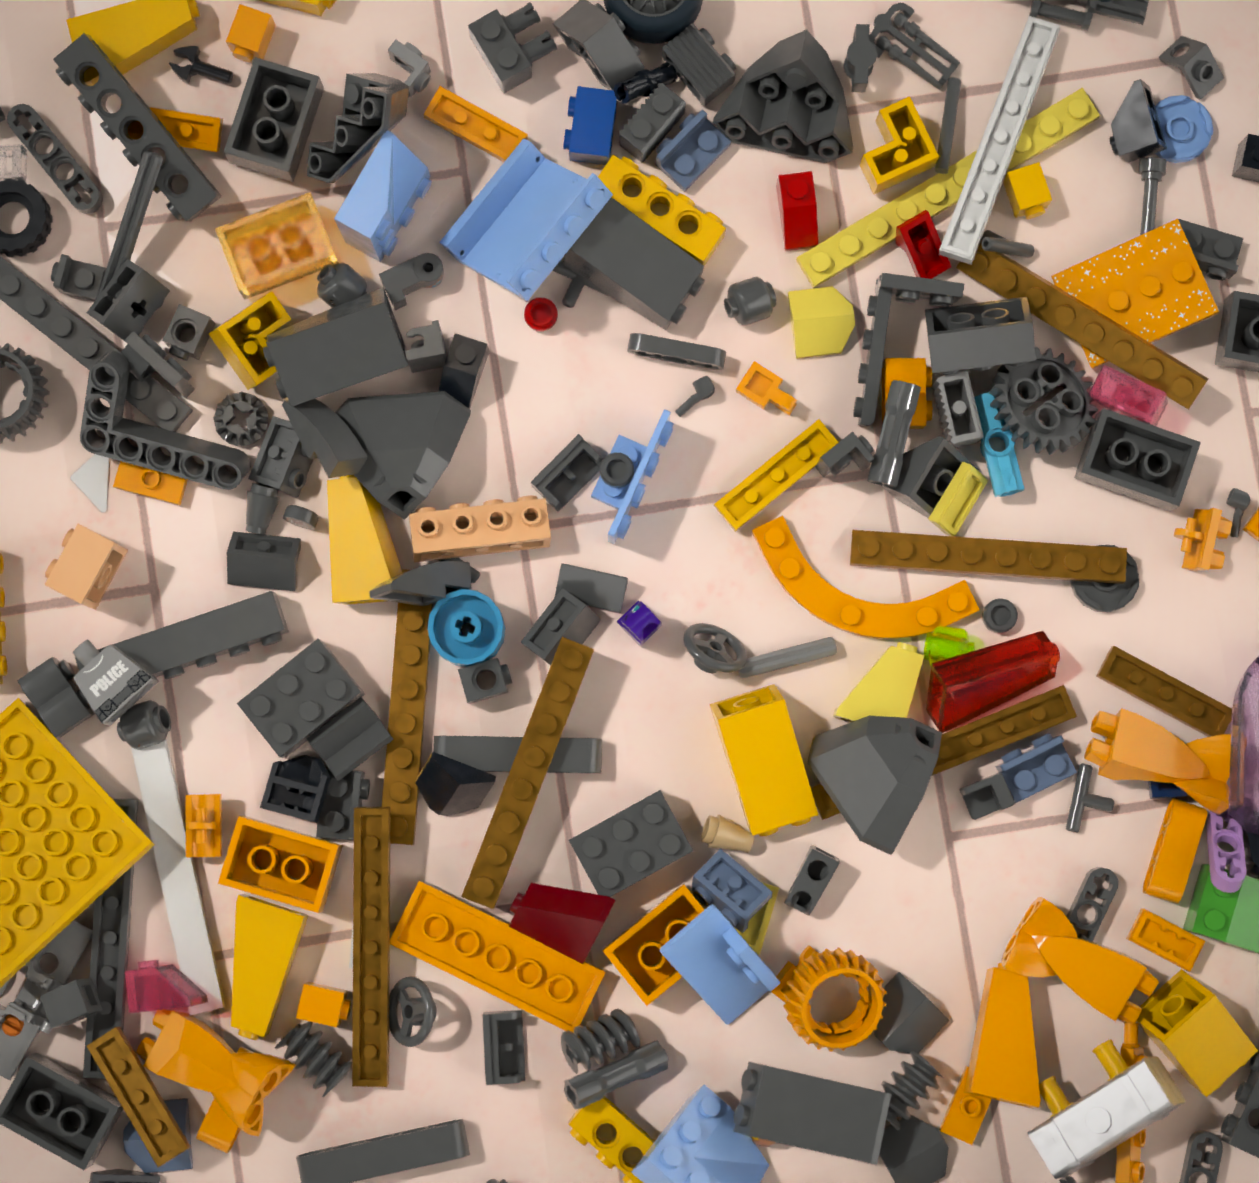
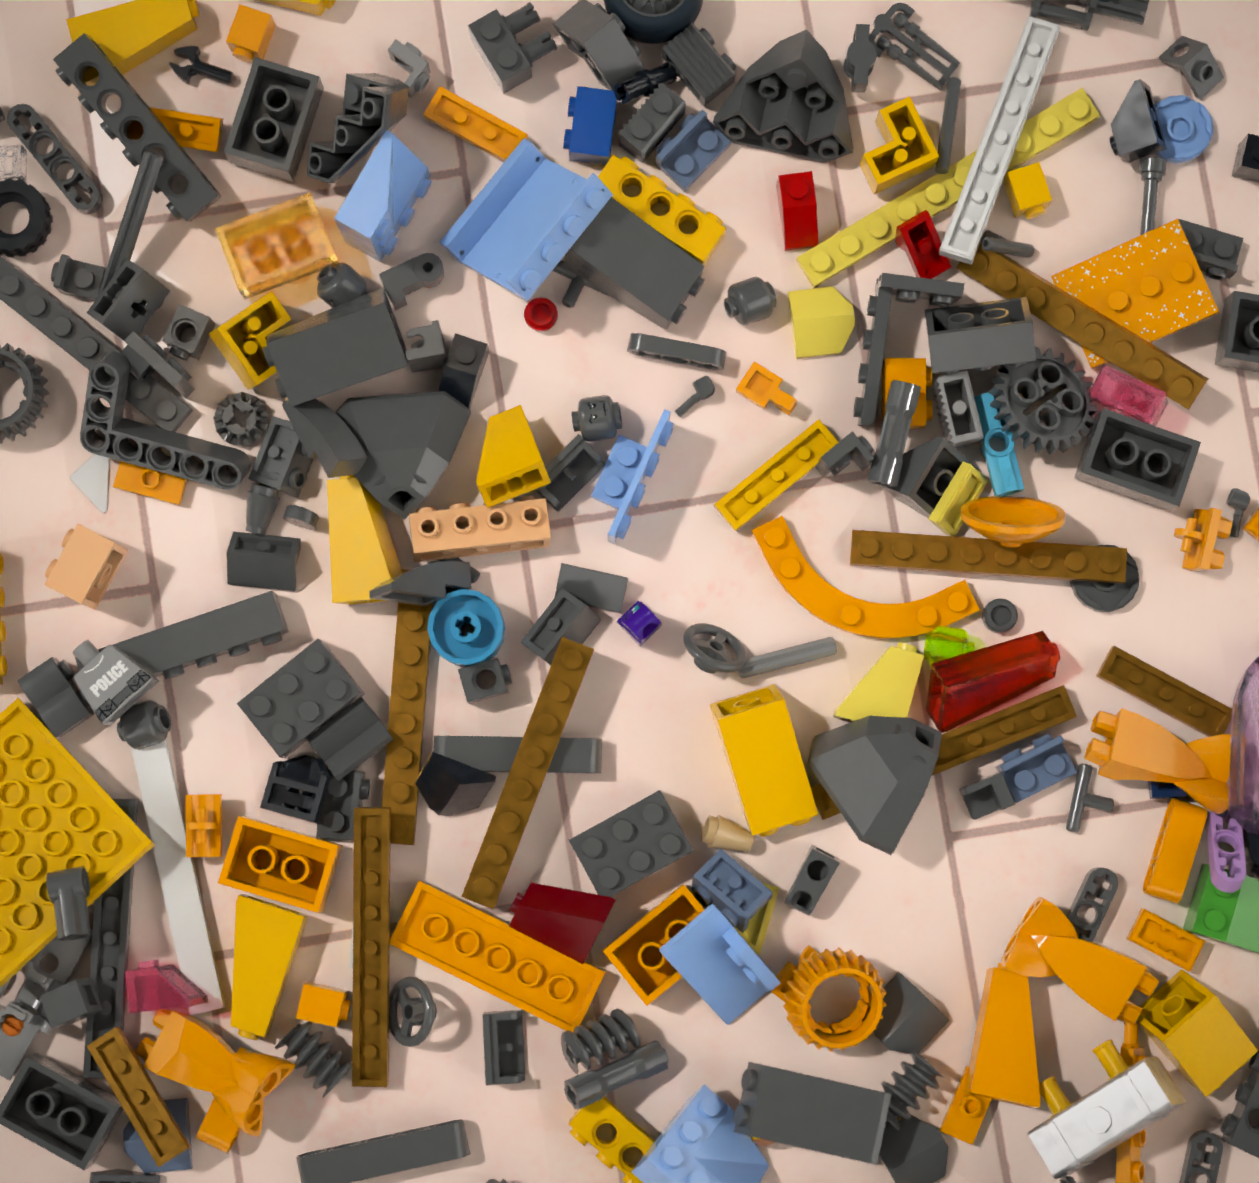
(68, 894): none -> dark grey piece
(509, 459): none -> yellow slope
(597, 418): none -> dark grey head
(616, 470): dark grey tile -> none
(1012, 519): none -> light orange dish

